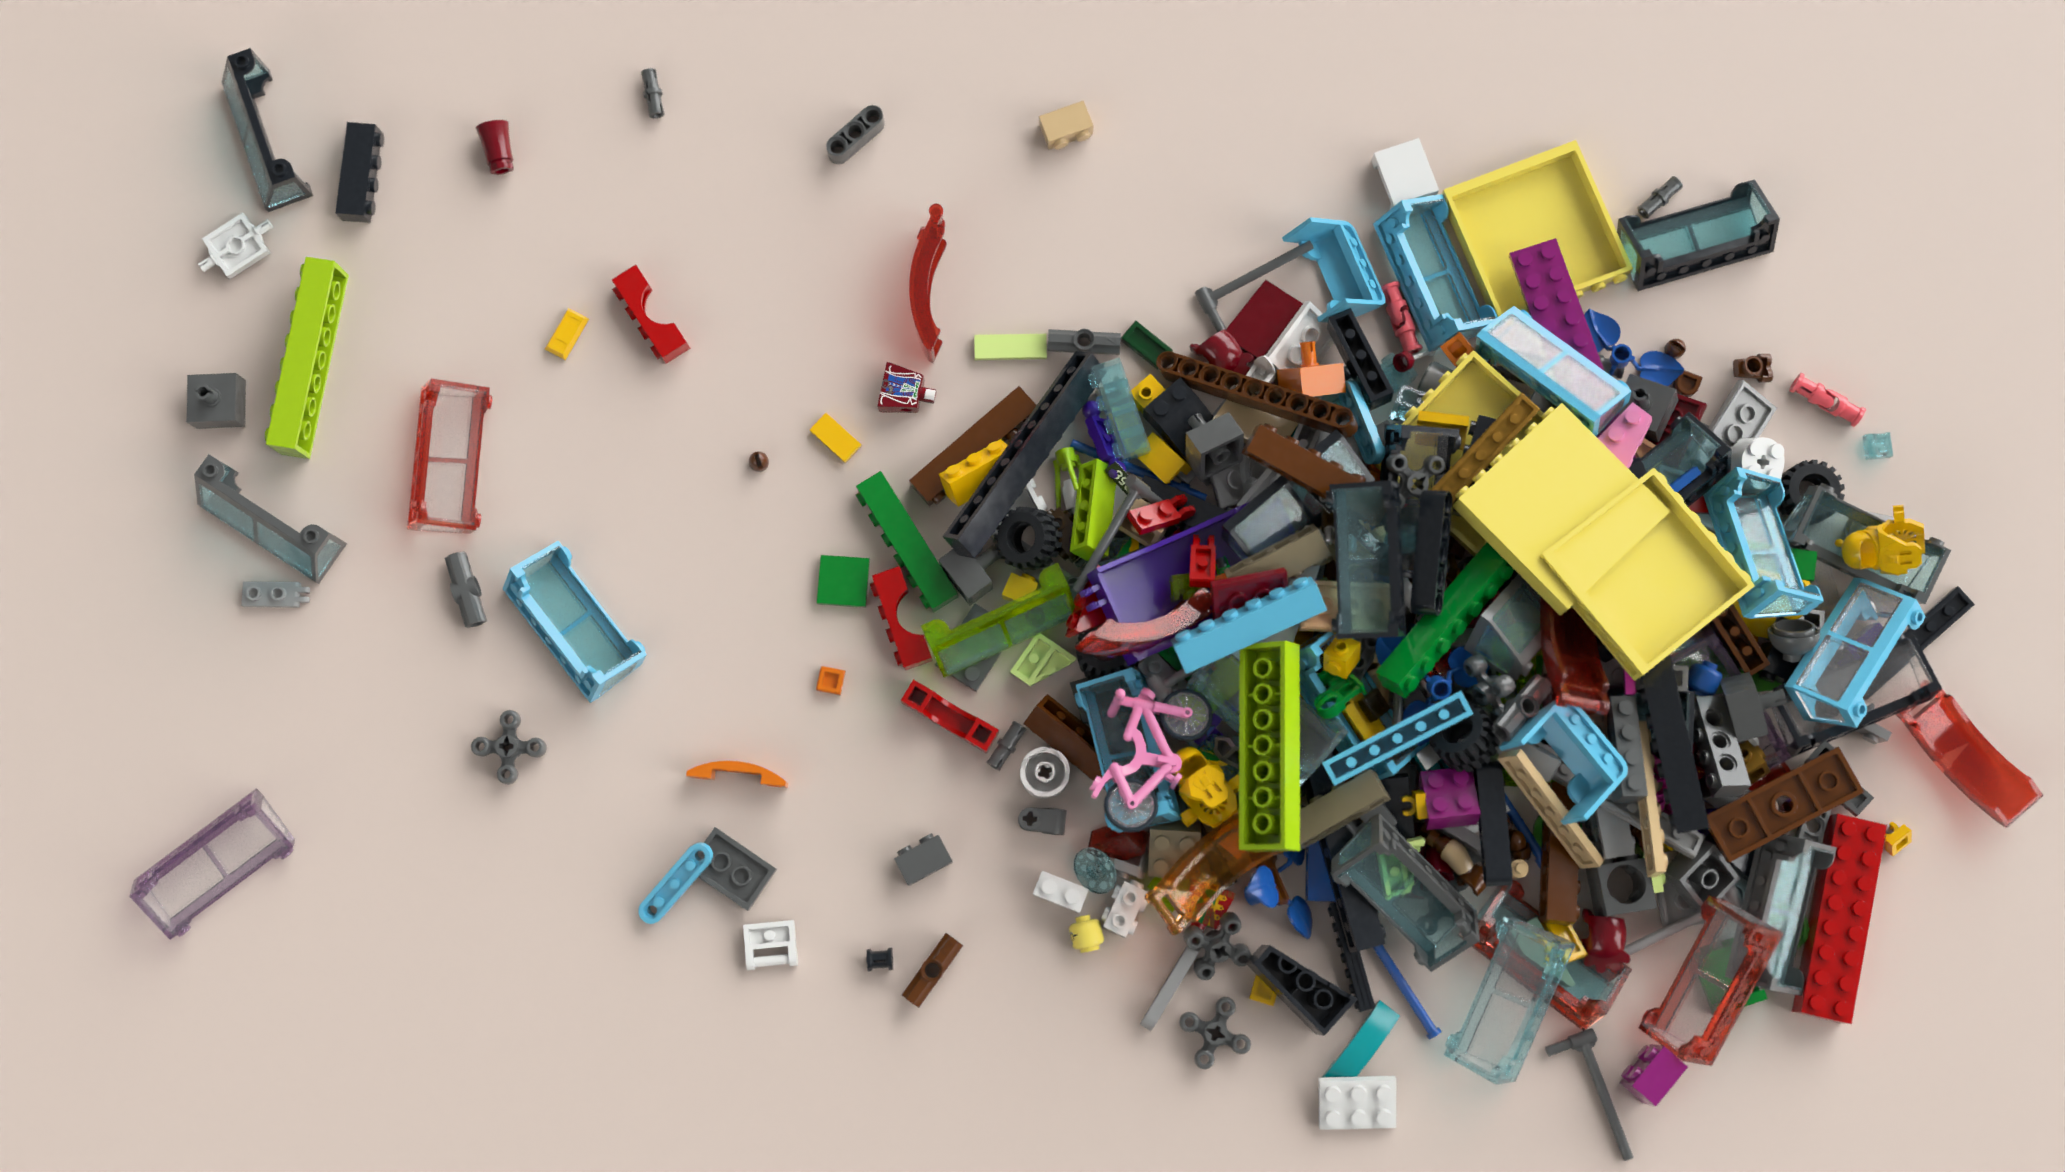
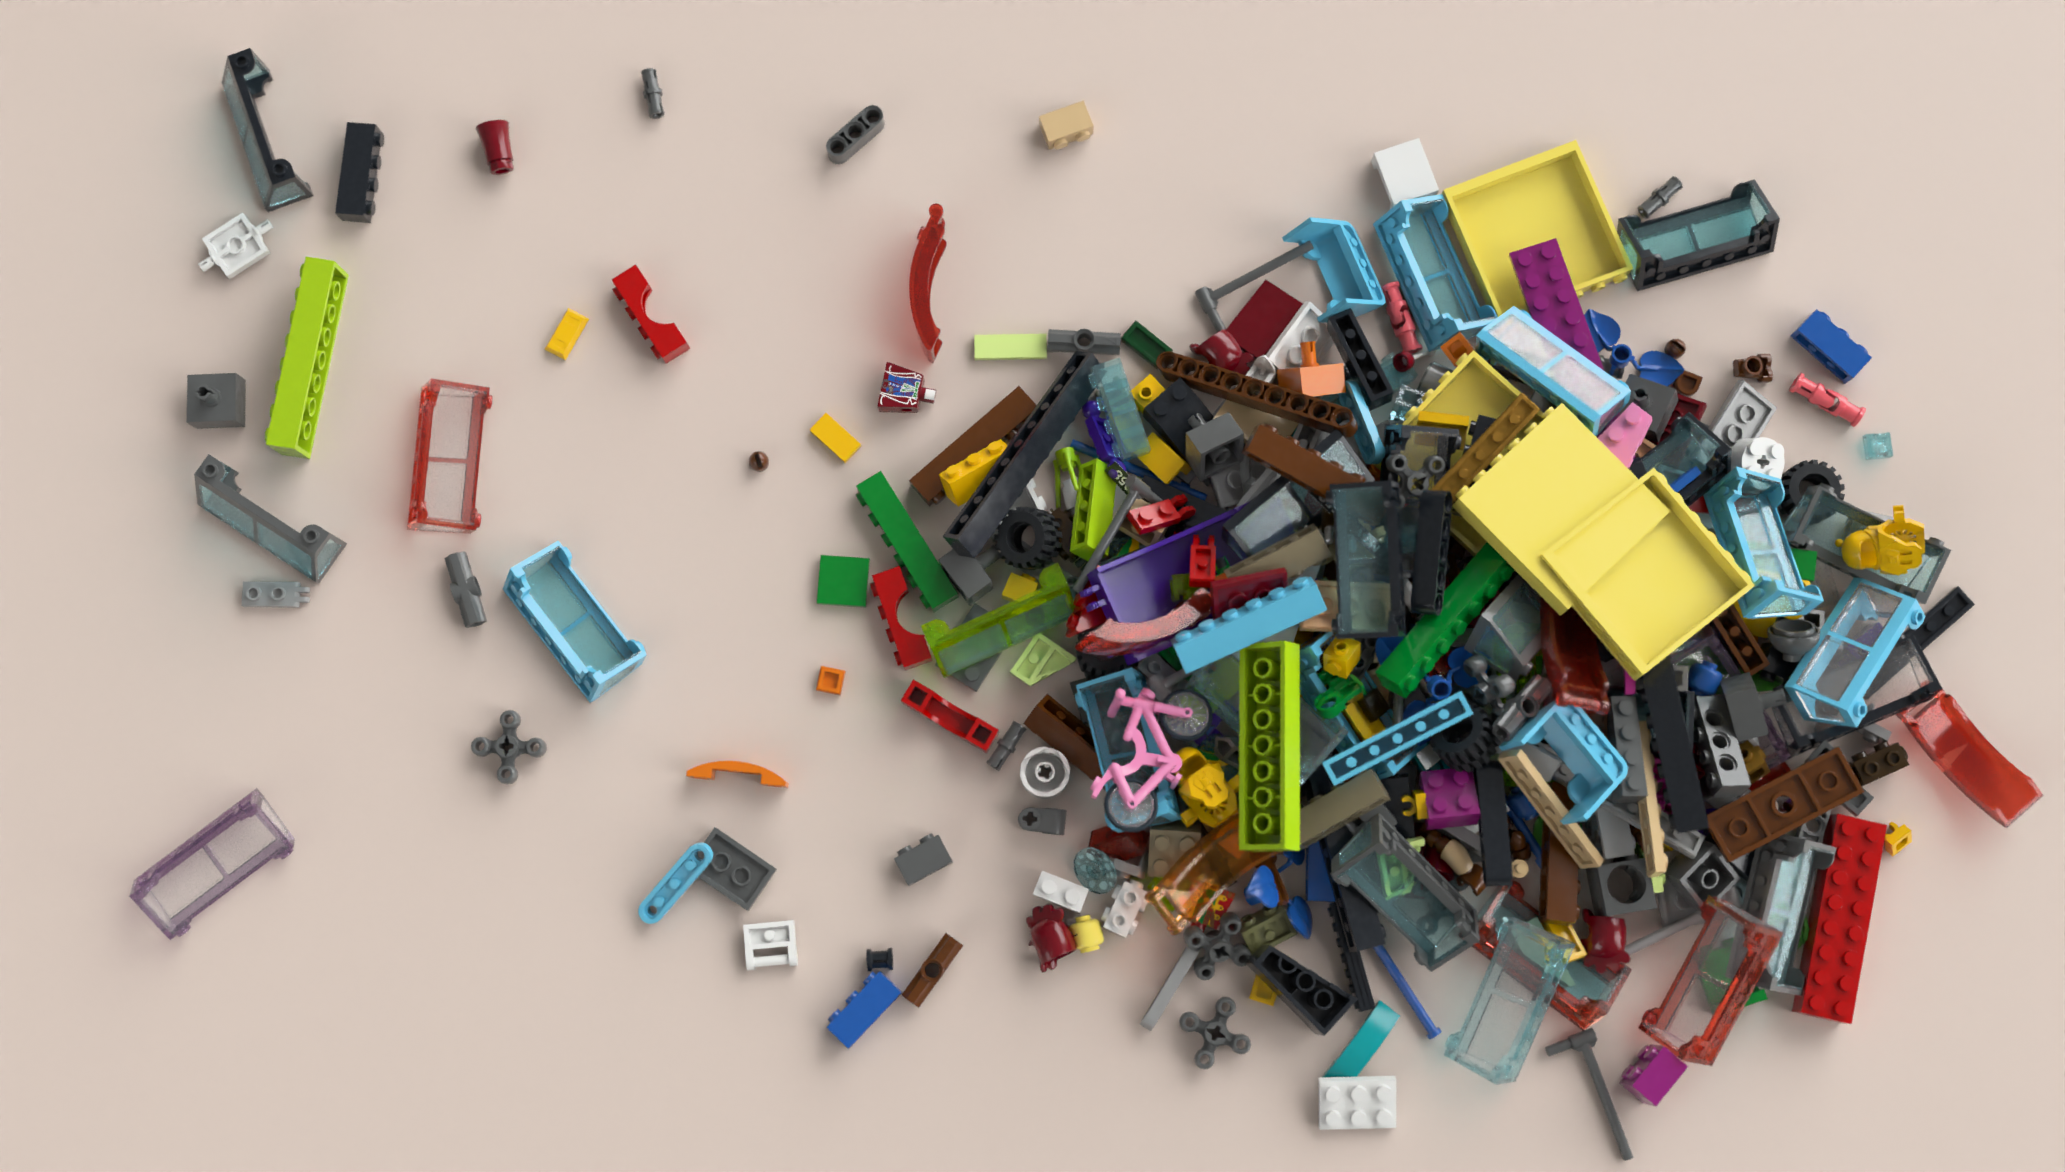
(863, 1008): none -> blue brick
(1050, 935): none -> dark red piece
(1266, 927): none -> olive bracket
(1520, 804): none -> blue head
(1831, 346): none -> blue brick
(1879, 763): none -> dark brown brick

